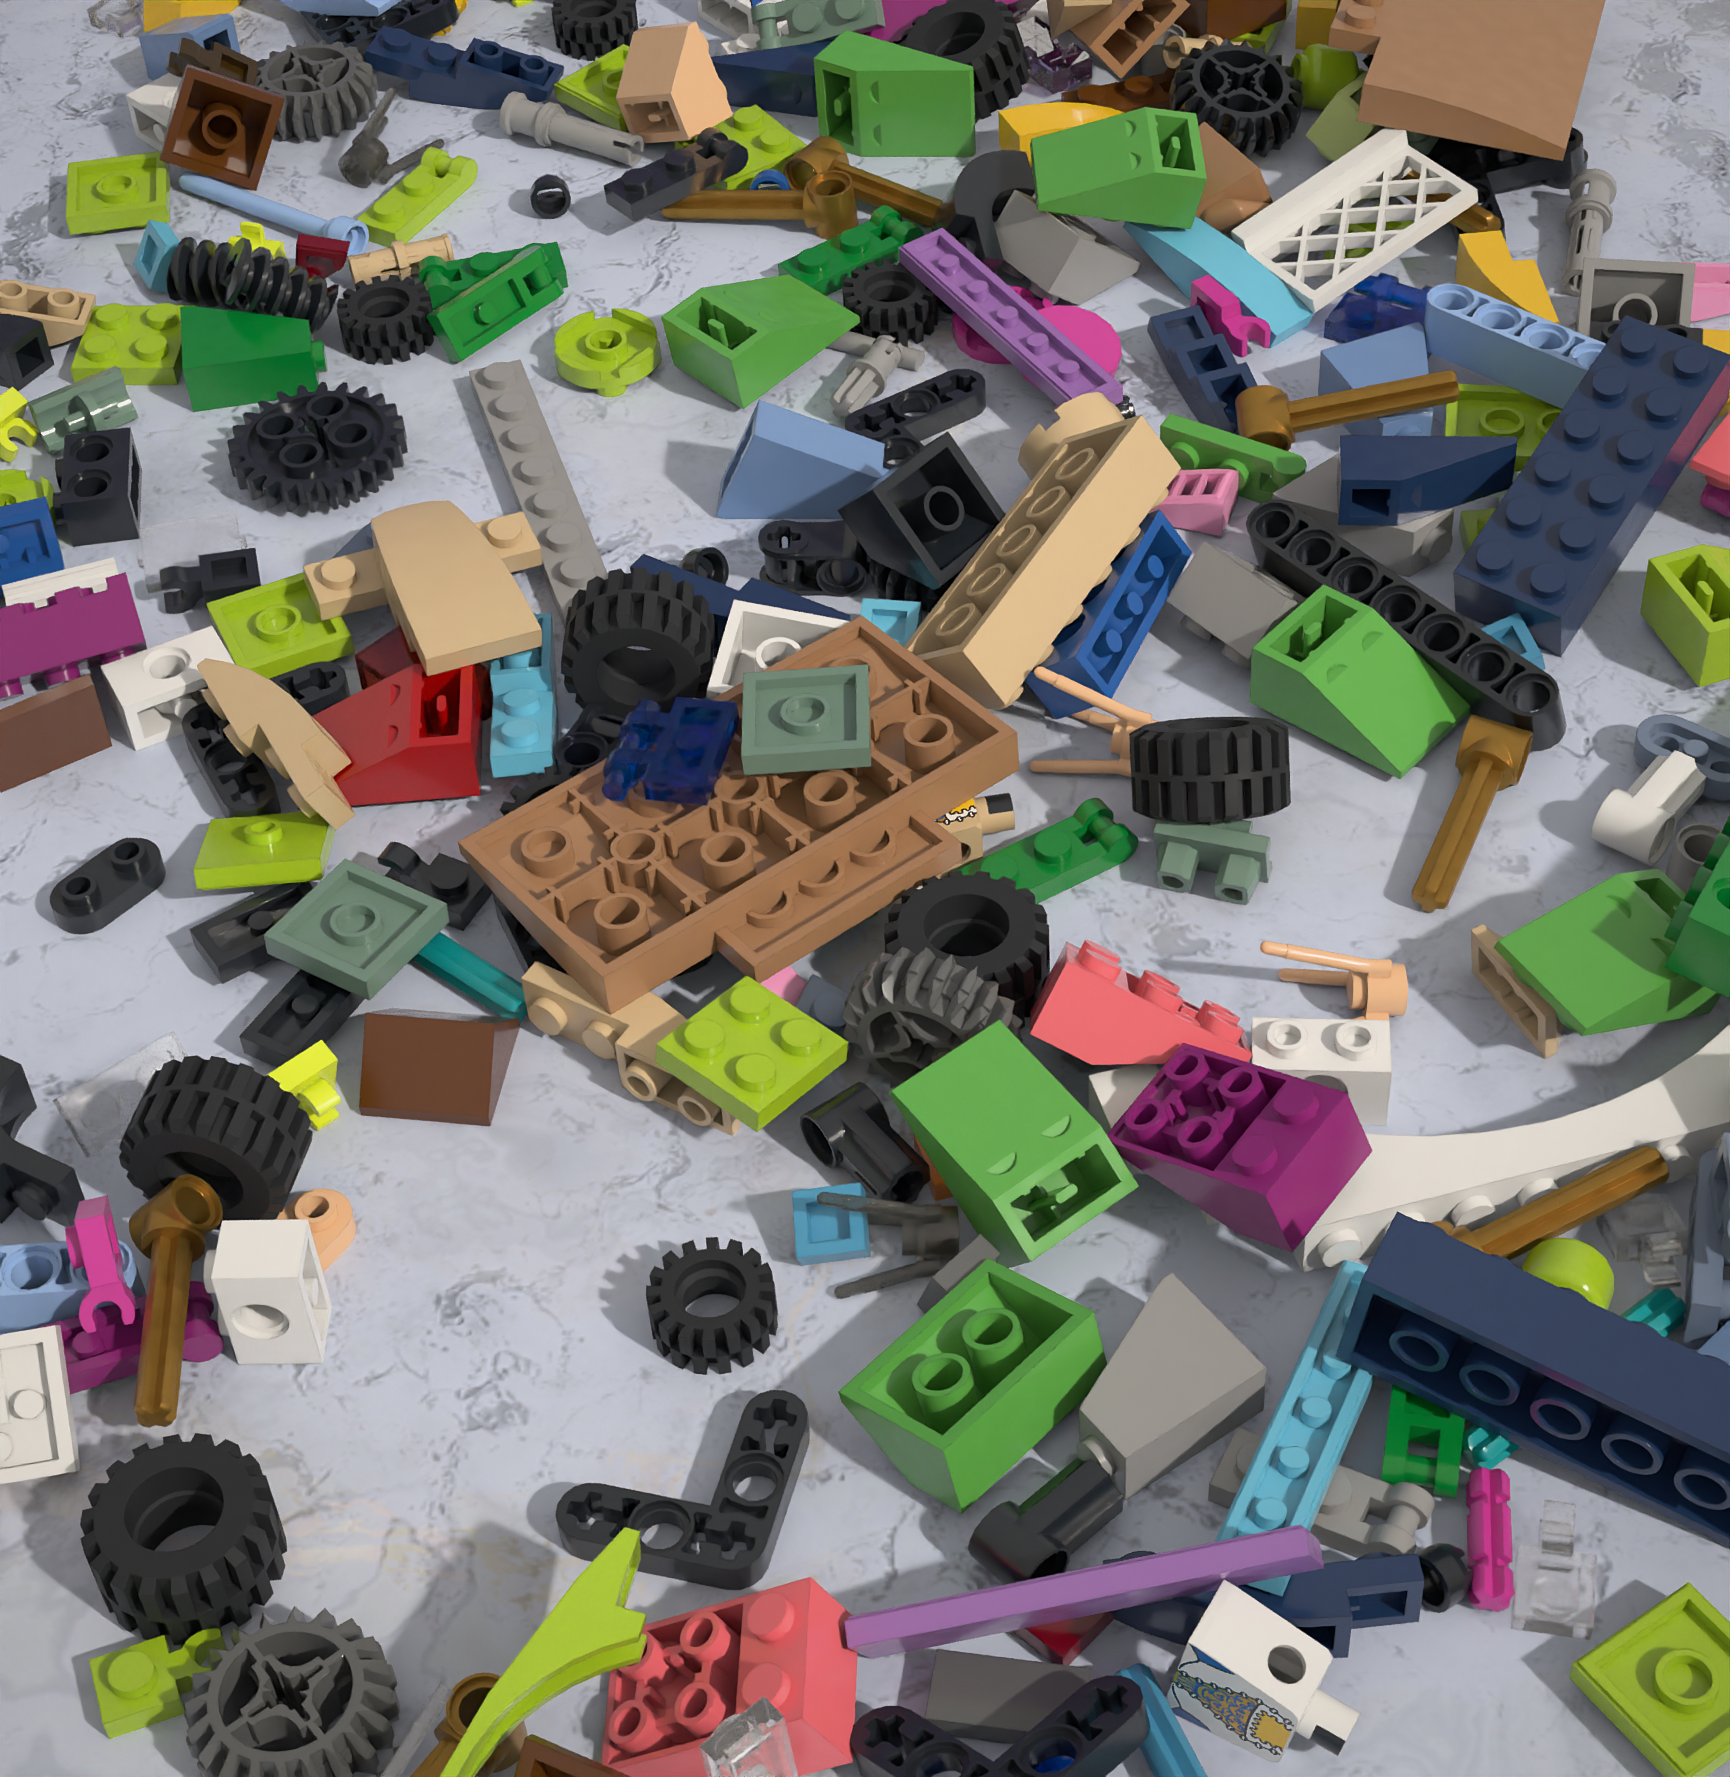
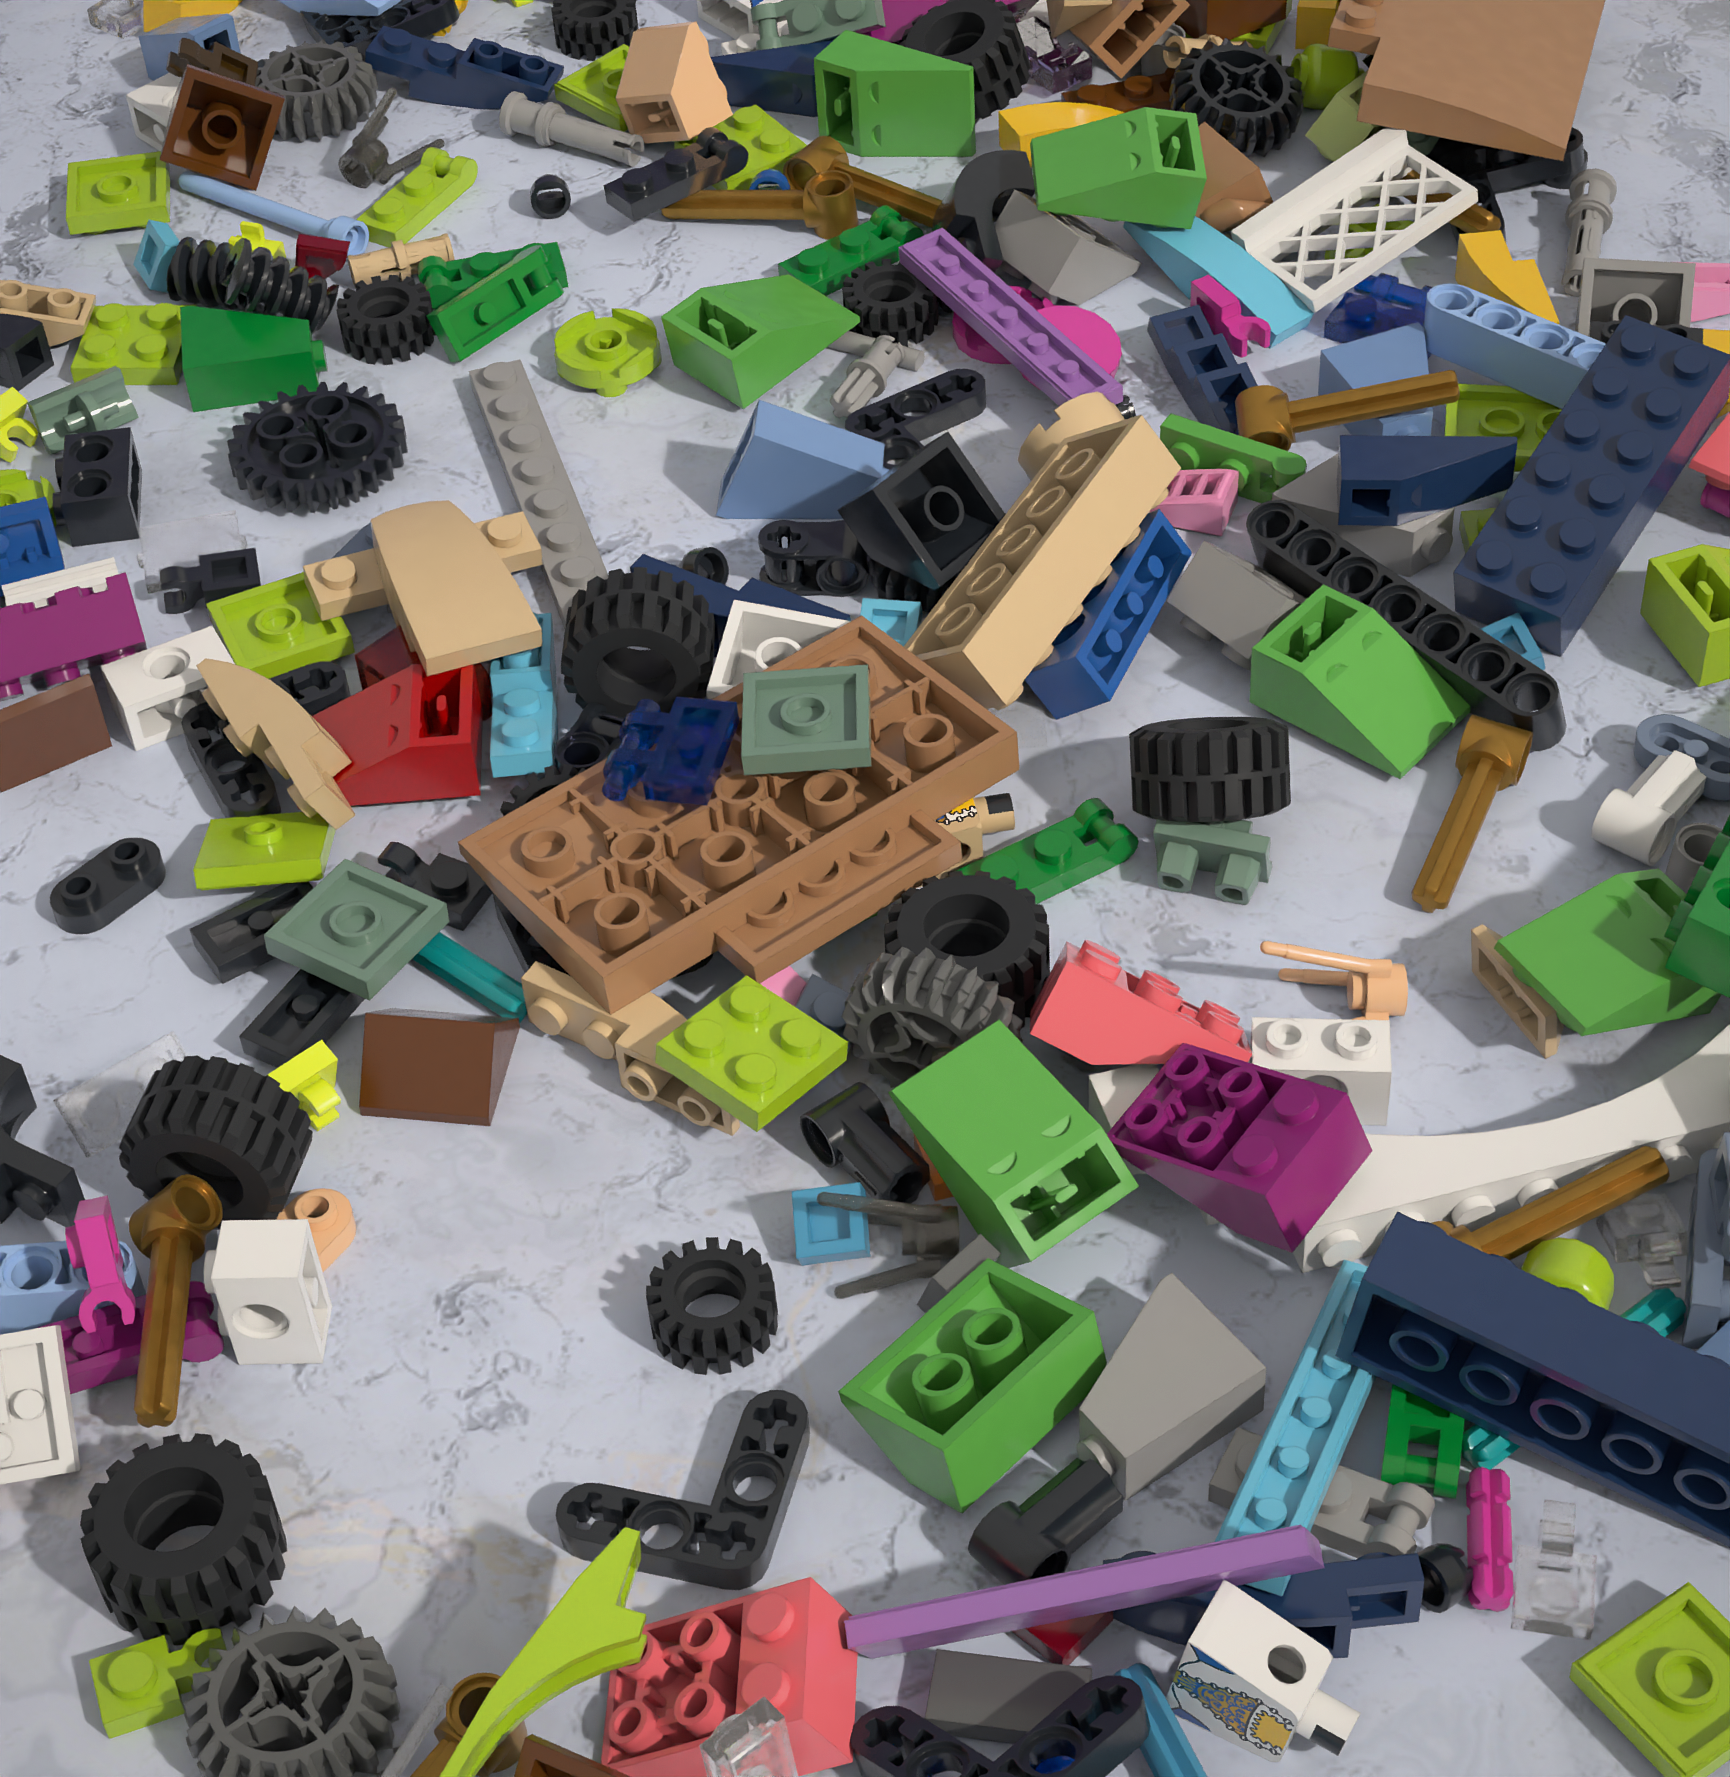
(1128, 721): light nougat plant -> none

